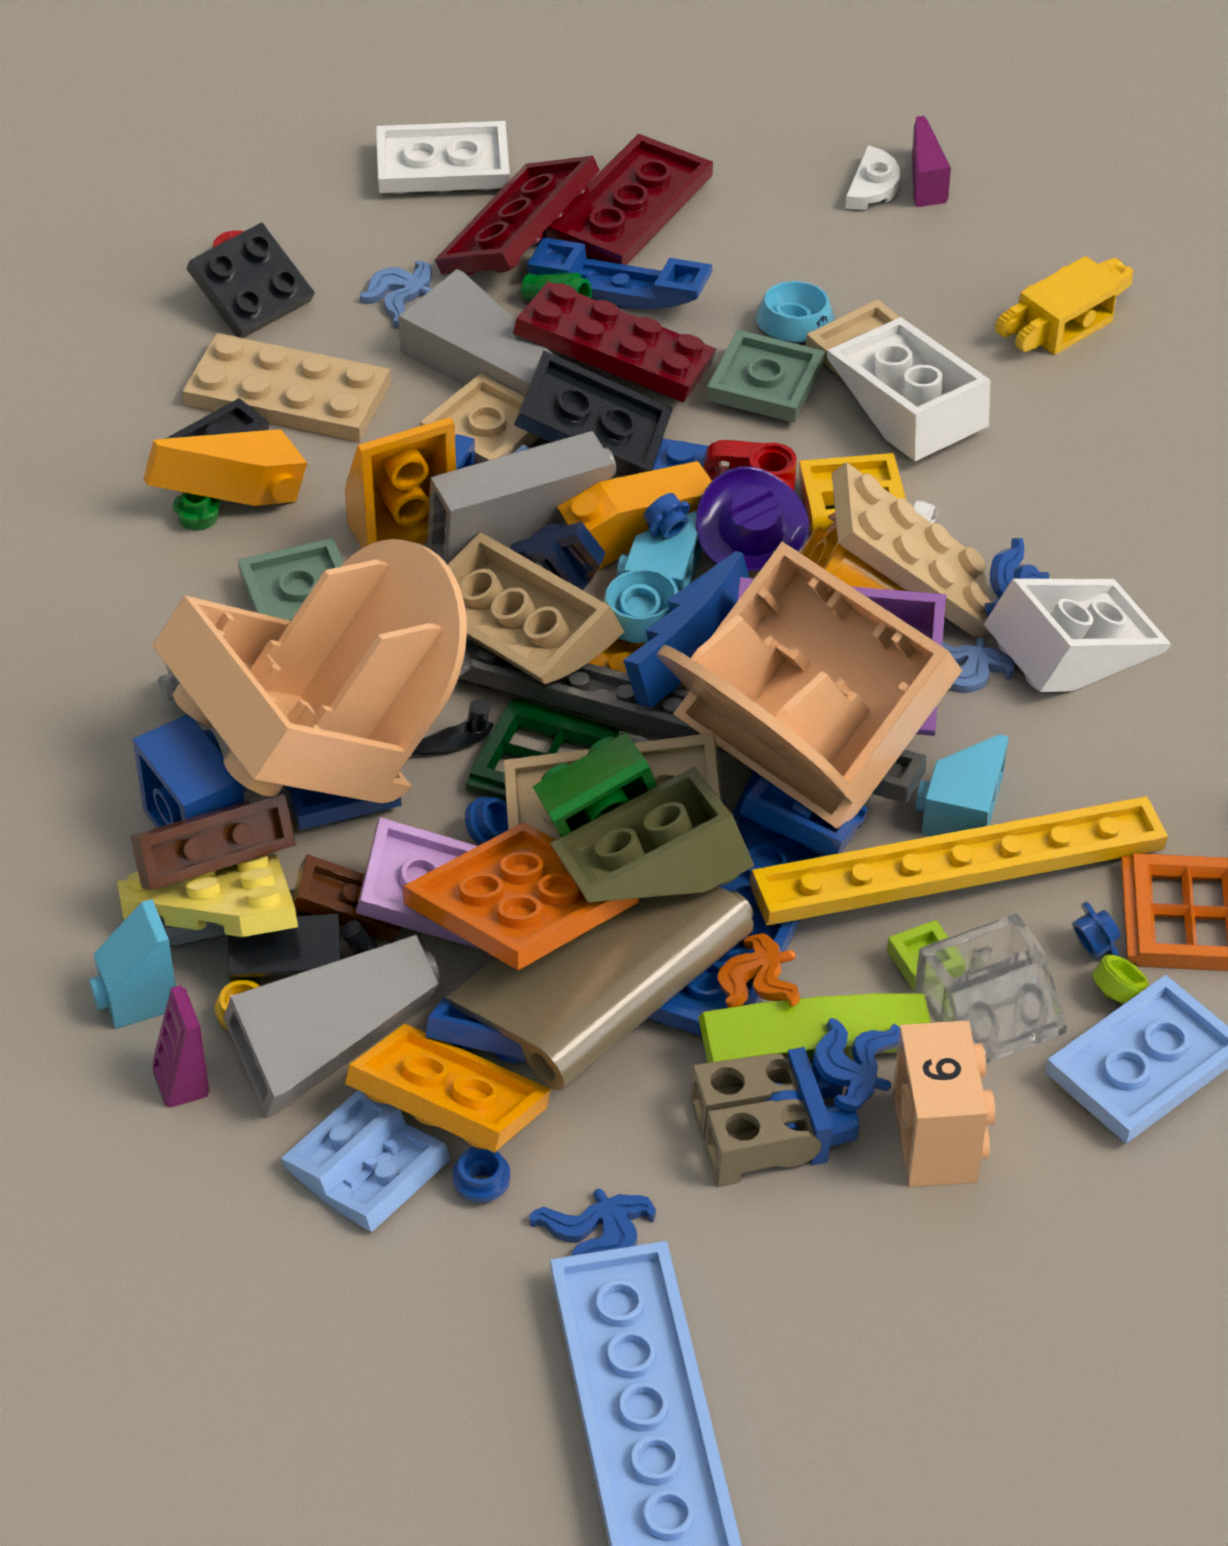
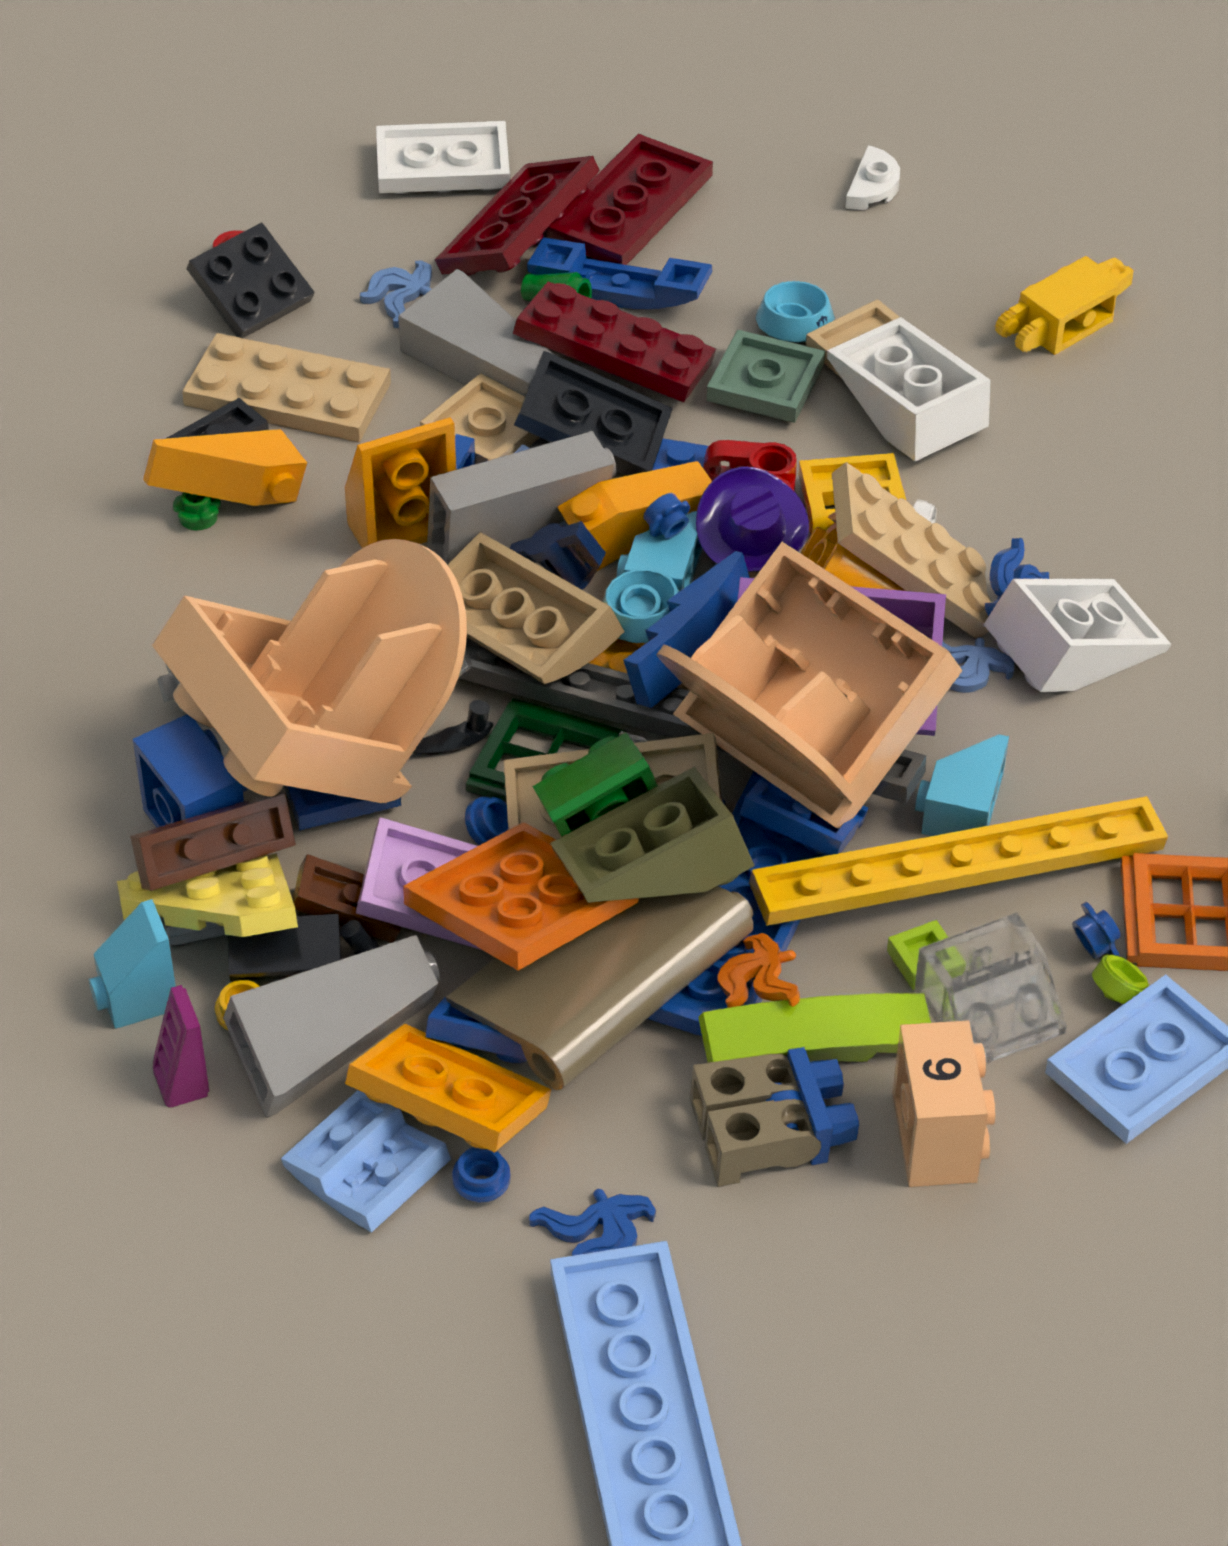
(284, 578): sand green plate -> none
(859, 1075): blue piece -> none
(929, 166): magenta slope -> none

